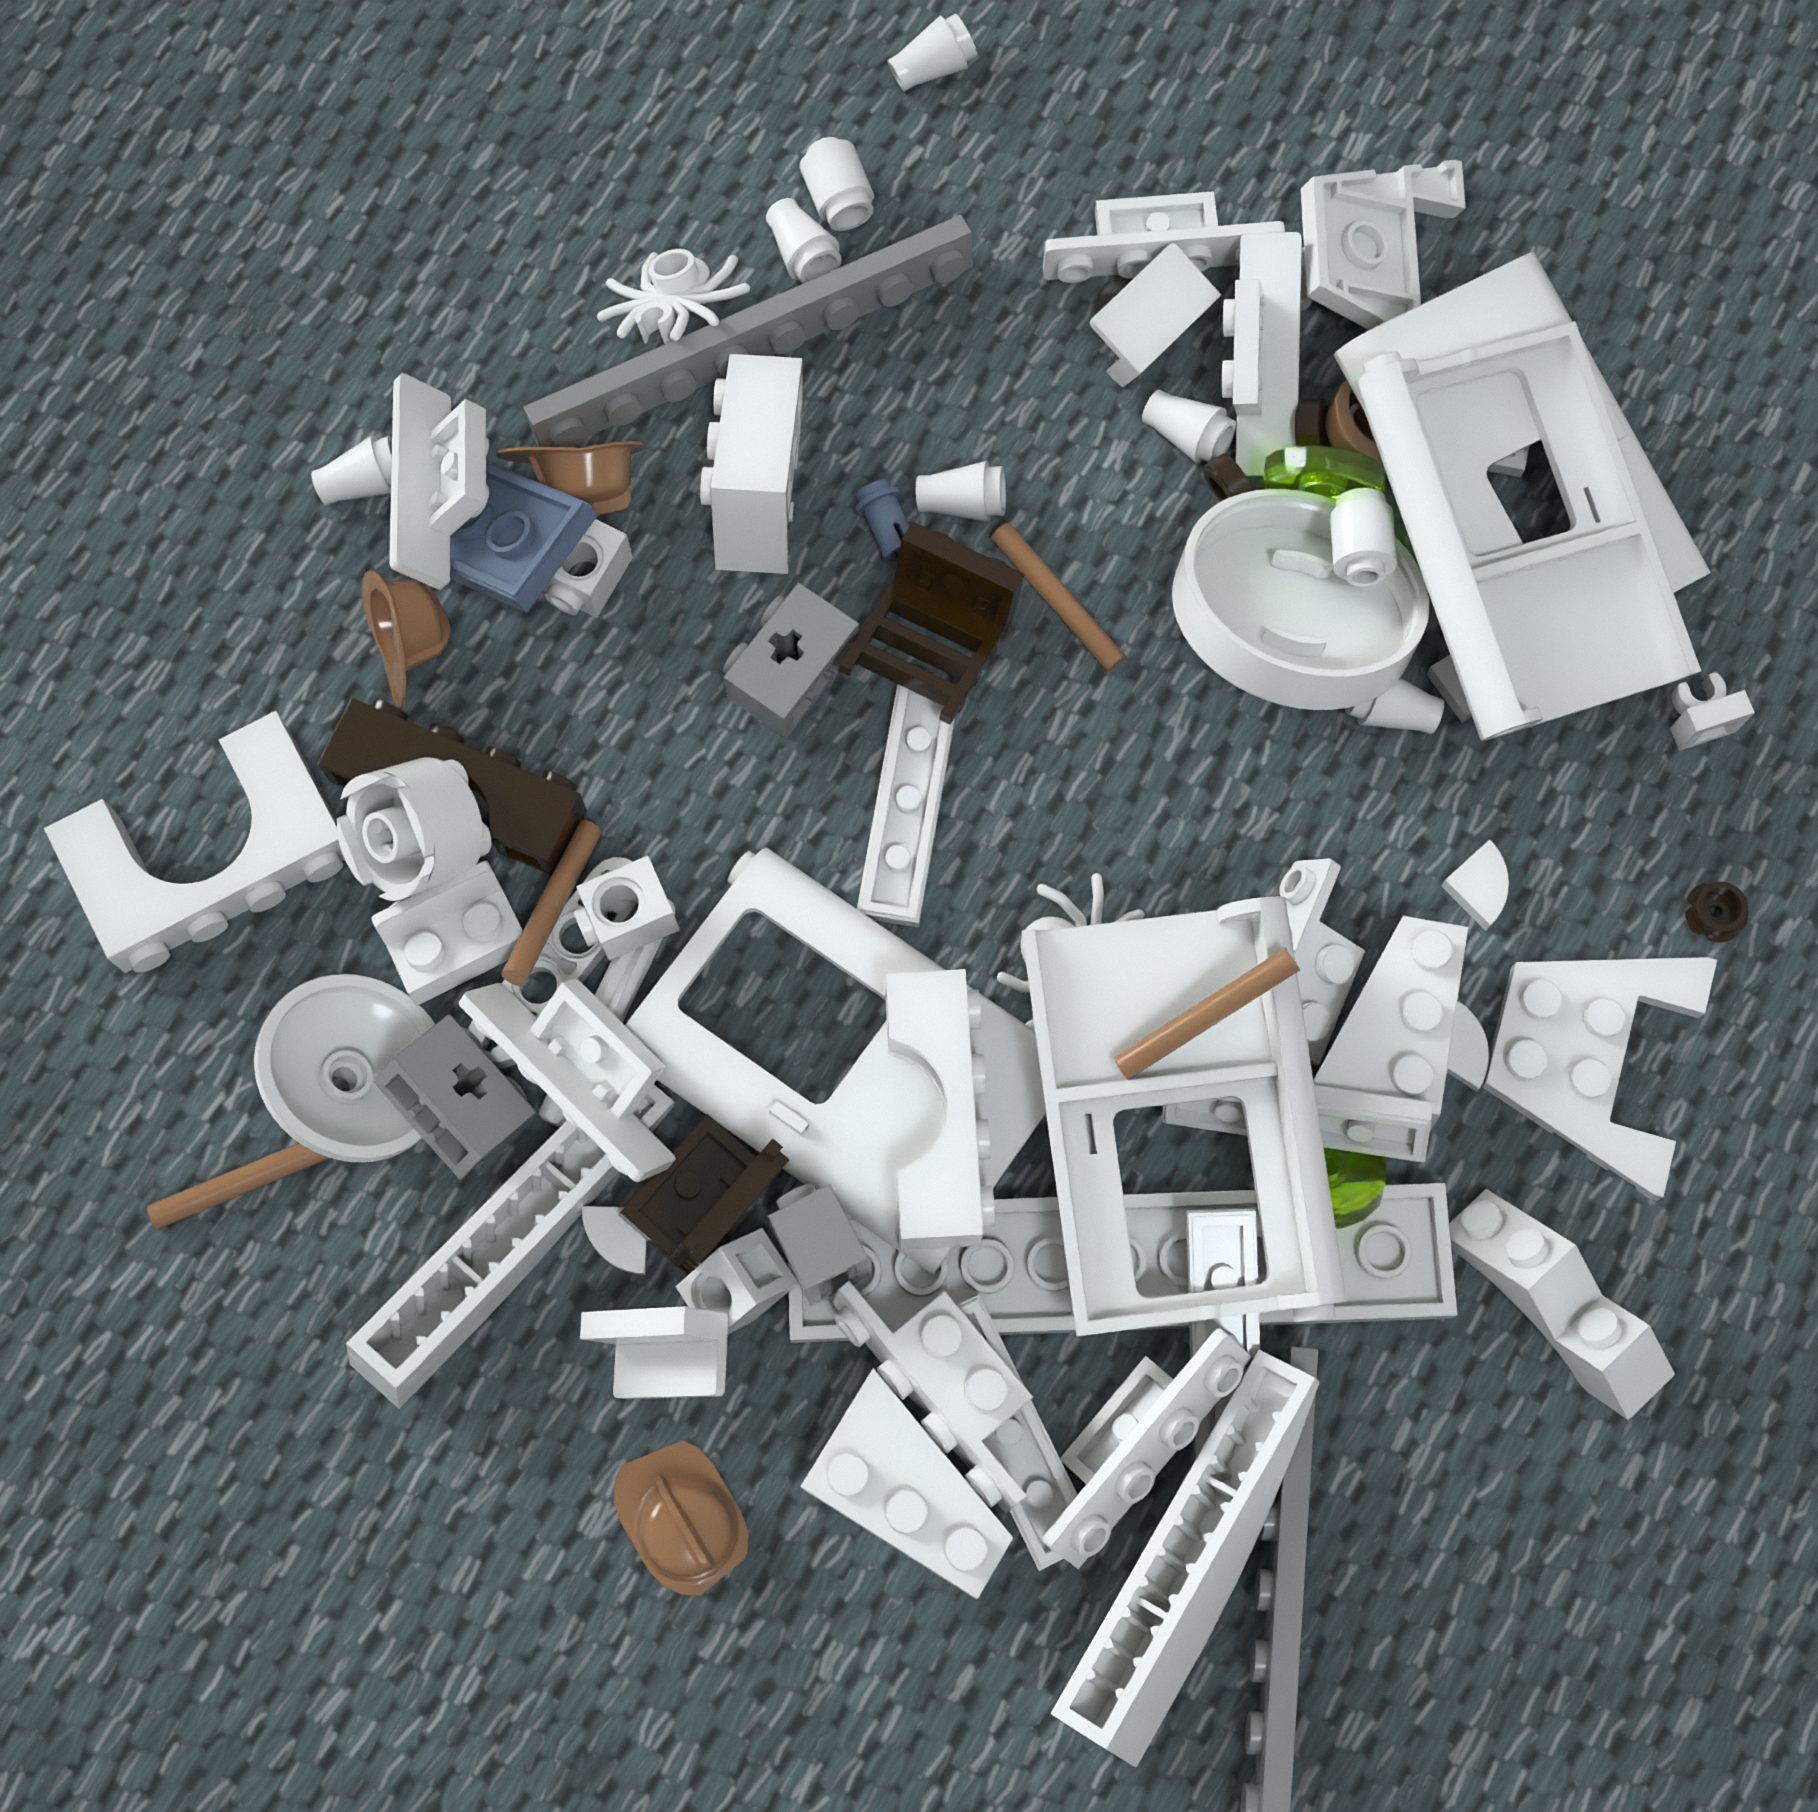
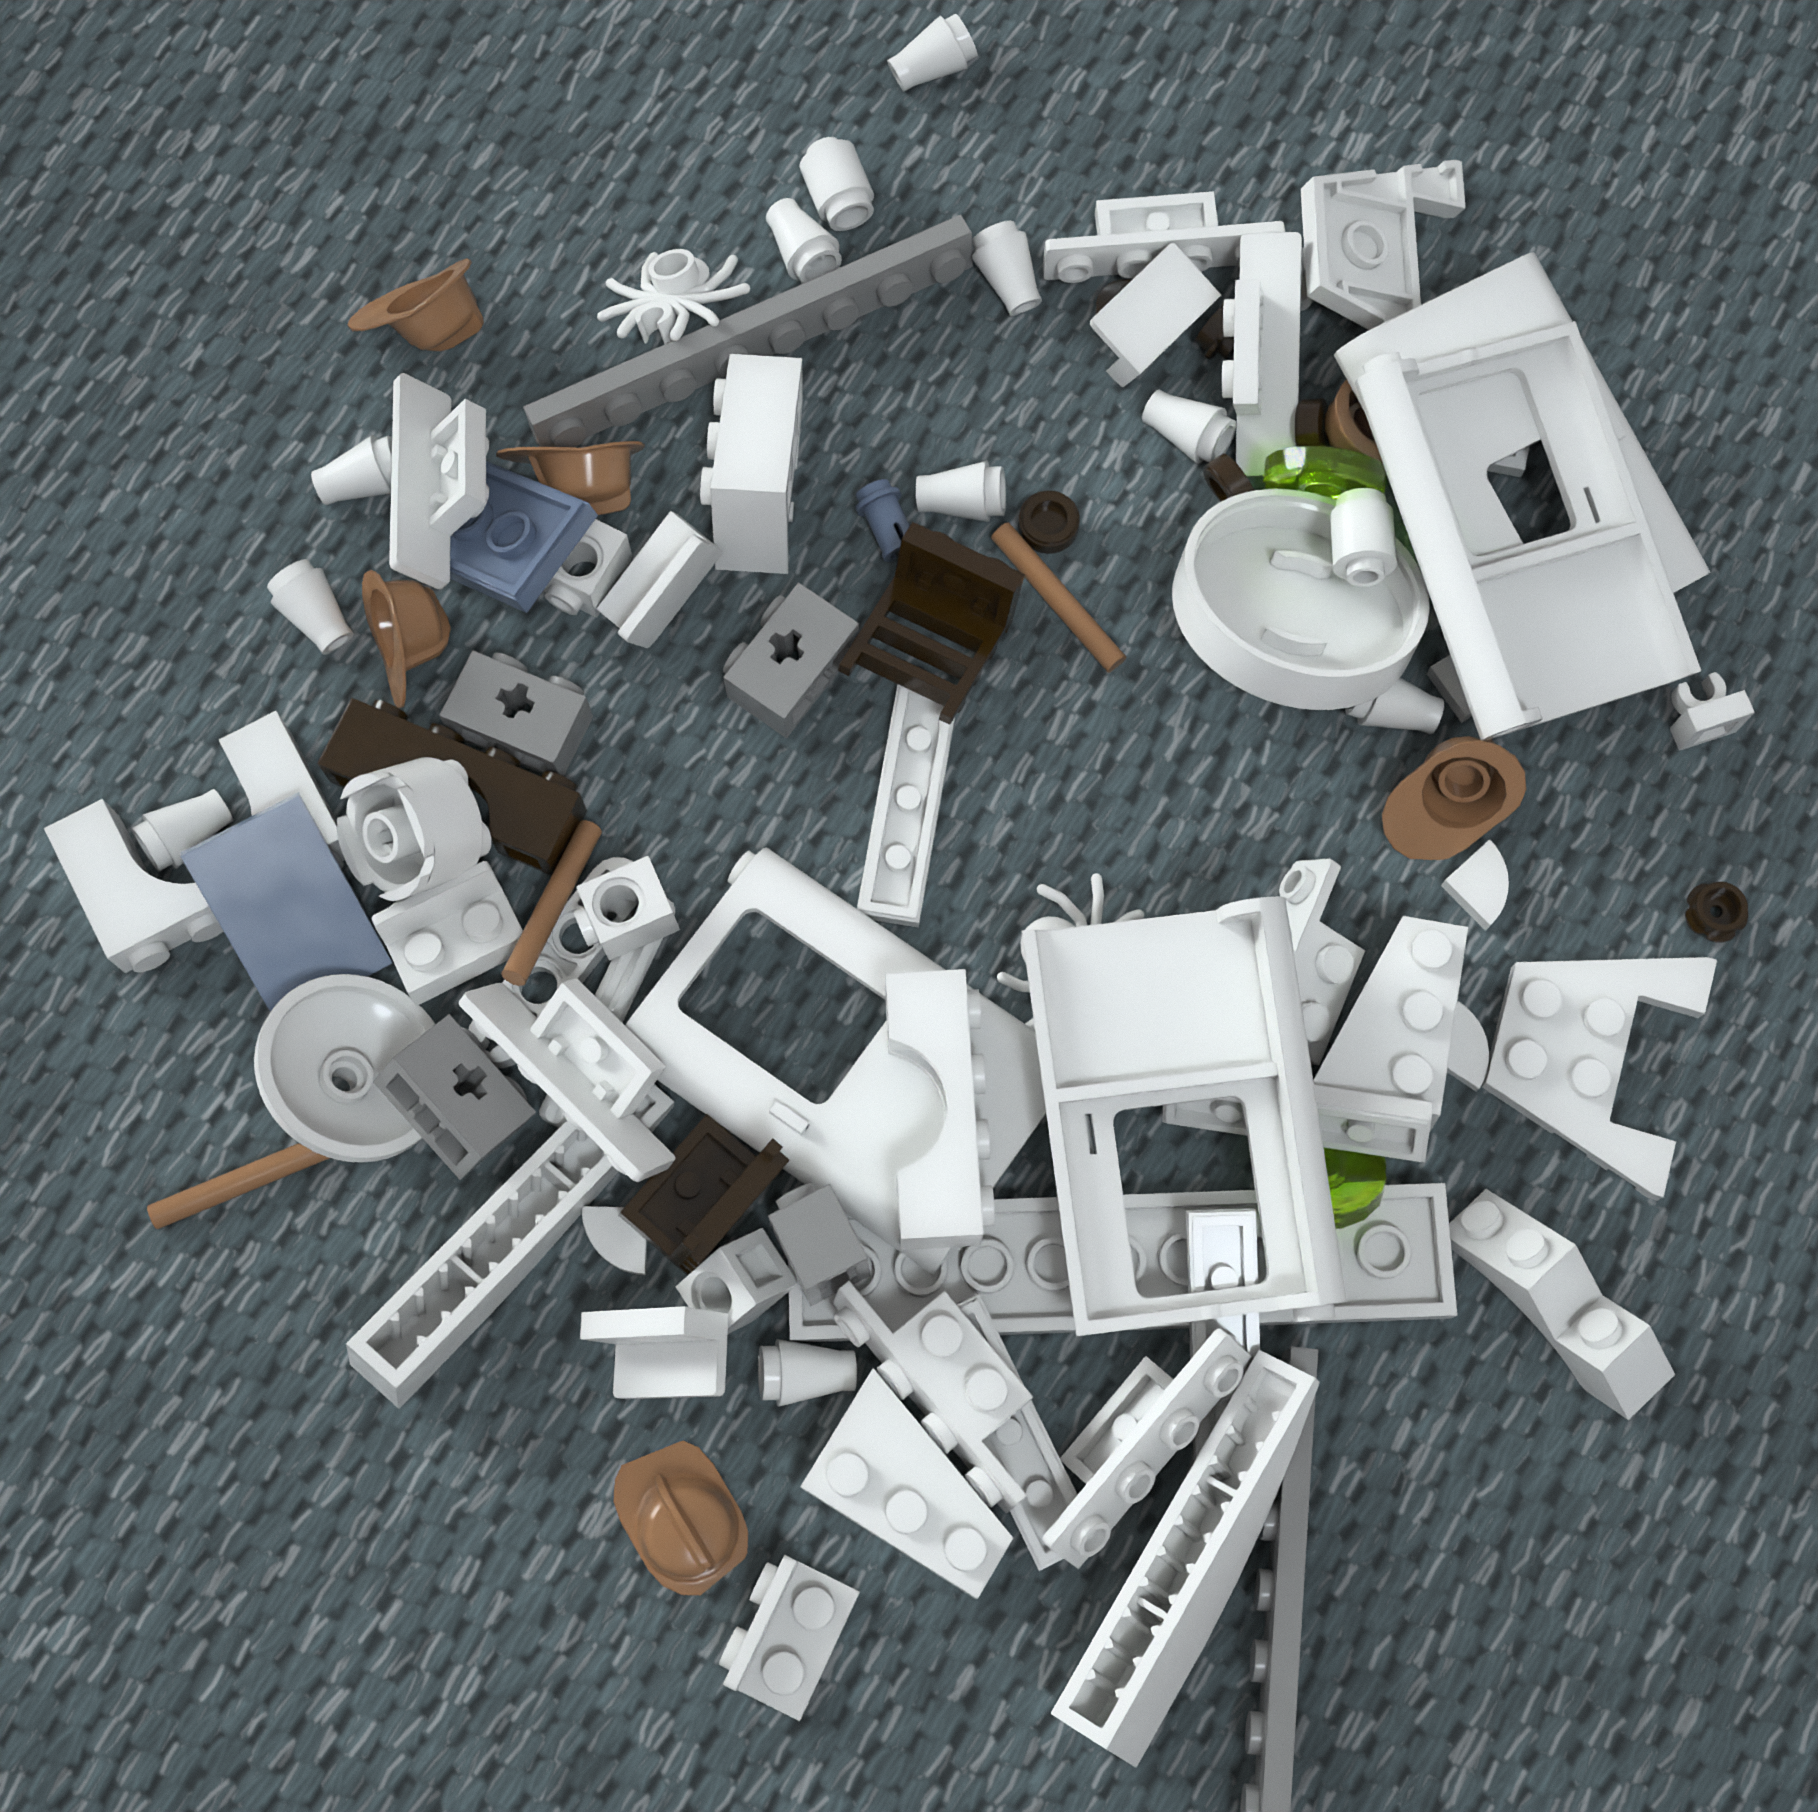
(180, 827): none -> white cone
(285, 901): none -> sand blue tile
(309, 603): none -> white cone
(428, 312): none -> medium nougat piece
(538, 739): none -> light grey brick
(659, 581): none -> white panel
(789, 1637): none -> white bracket
(803, 1372): none -> white cone
(1007, 265): none -> white cone
(1049, 522): none -> dark brown tile
(1207, 1013): medium nougat bar -> none
(1212, 337): none -> dark brown plate
(1453, 798): none -> medium nougat piece

